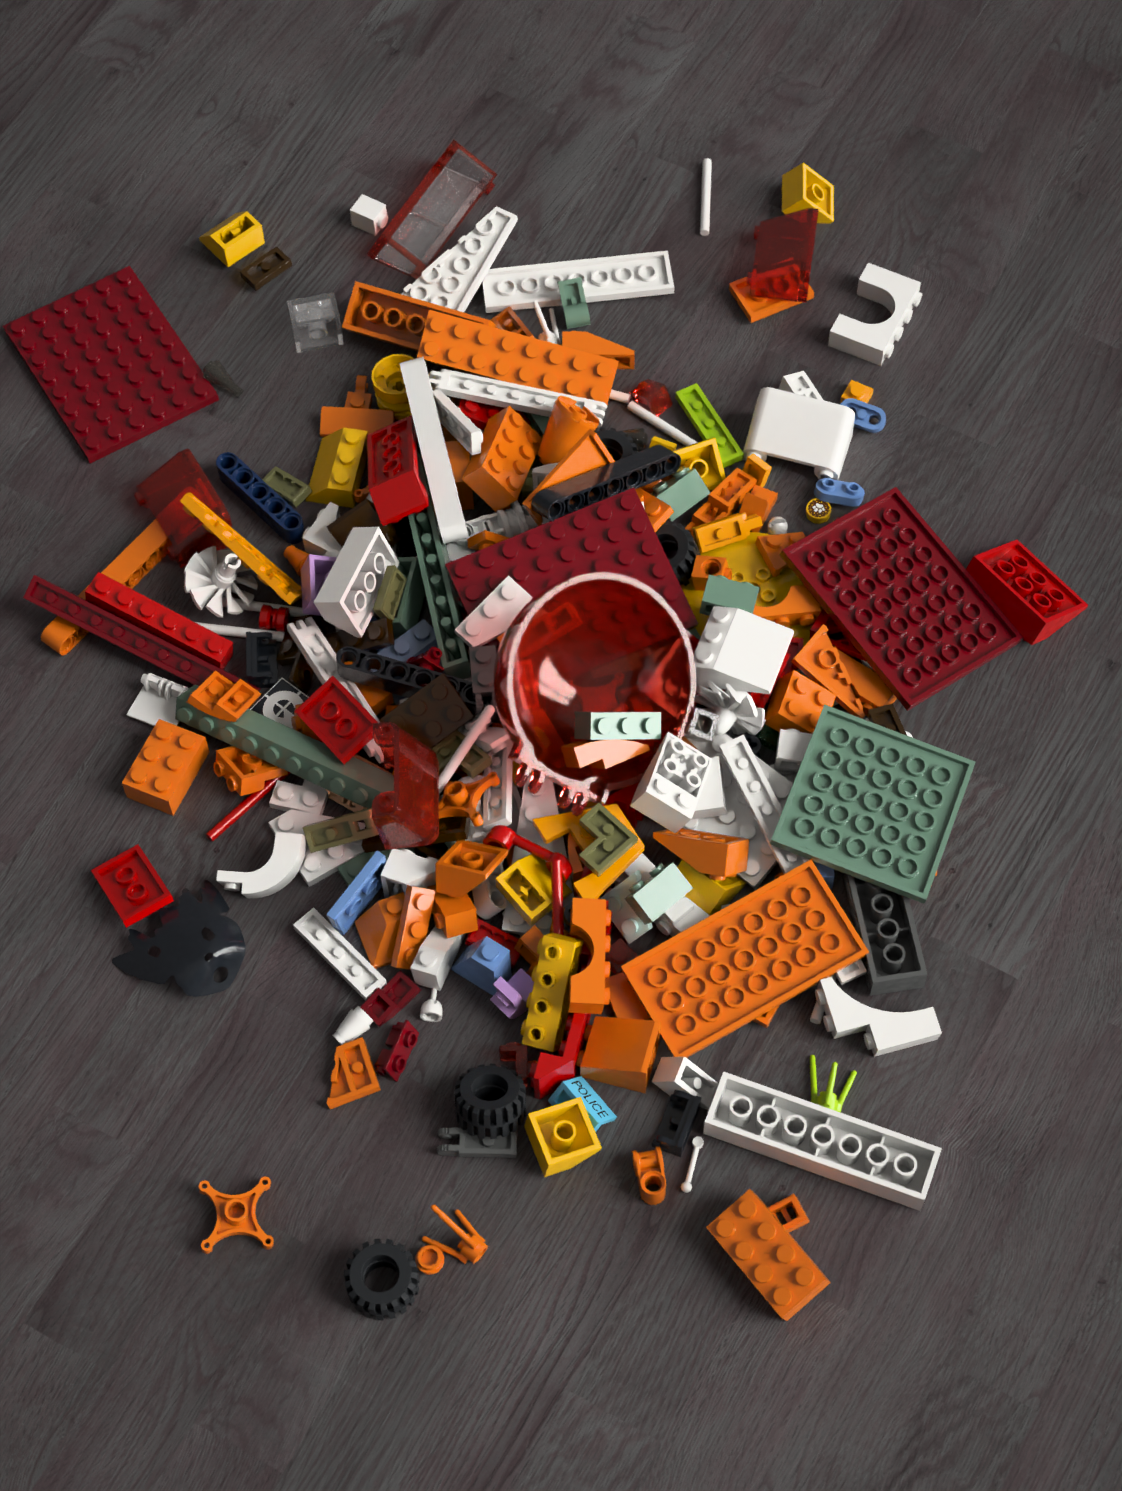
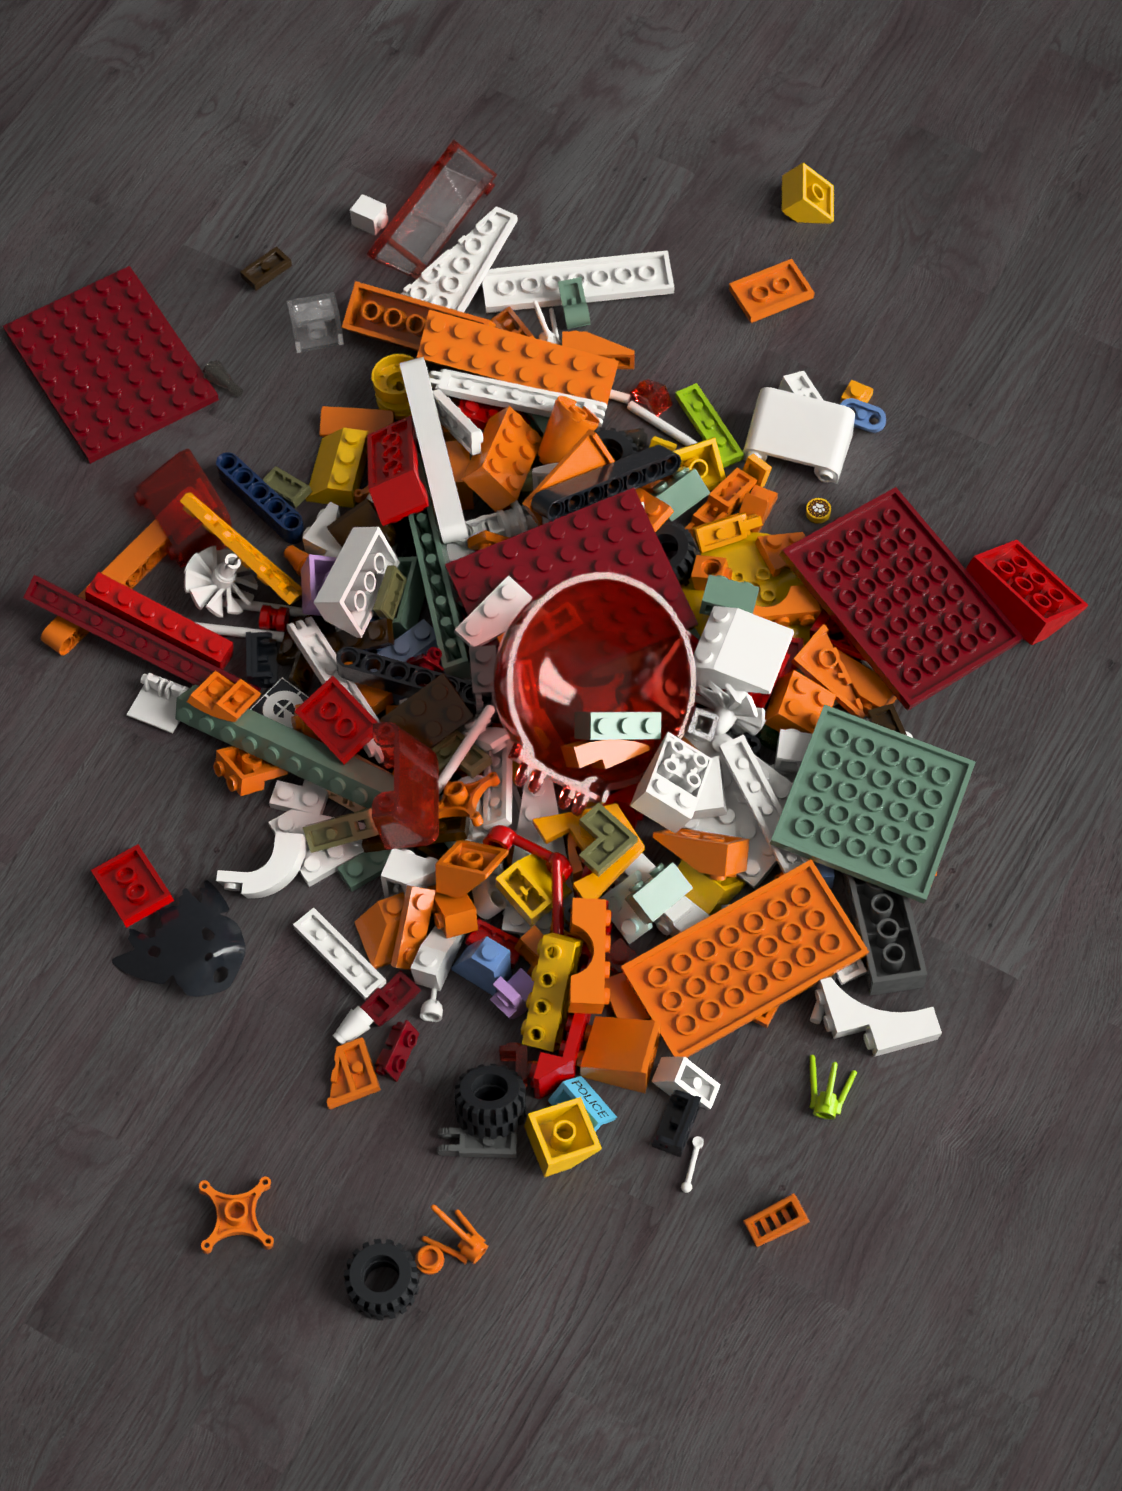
(165, 767): orange brick -> none
(234, 238): yellow slope -> none
(241, 809): red bar -> none
(358, 894): medium blue tile -> none
(360, 397): orange plate -> none
(650, 1170): orange piece -> none
(705, 197): white bar -> none
(768, 1255): orange brick -> none
(779, 526): white hinge -> none
(784, 256): clear red windscreen -> none
(822, 1141): white brick -> none
(839, 492): medium blue plate -> none
(876, 341): white arch -> none

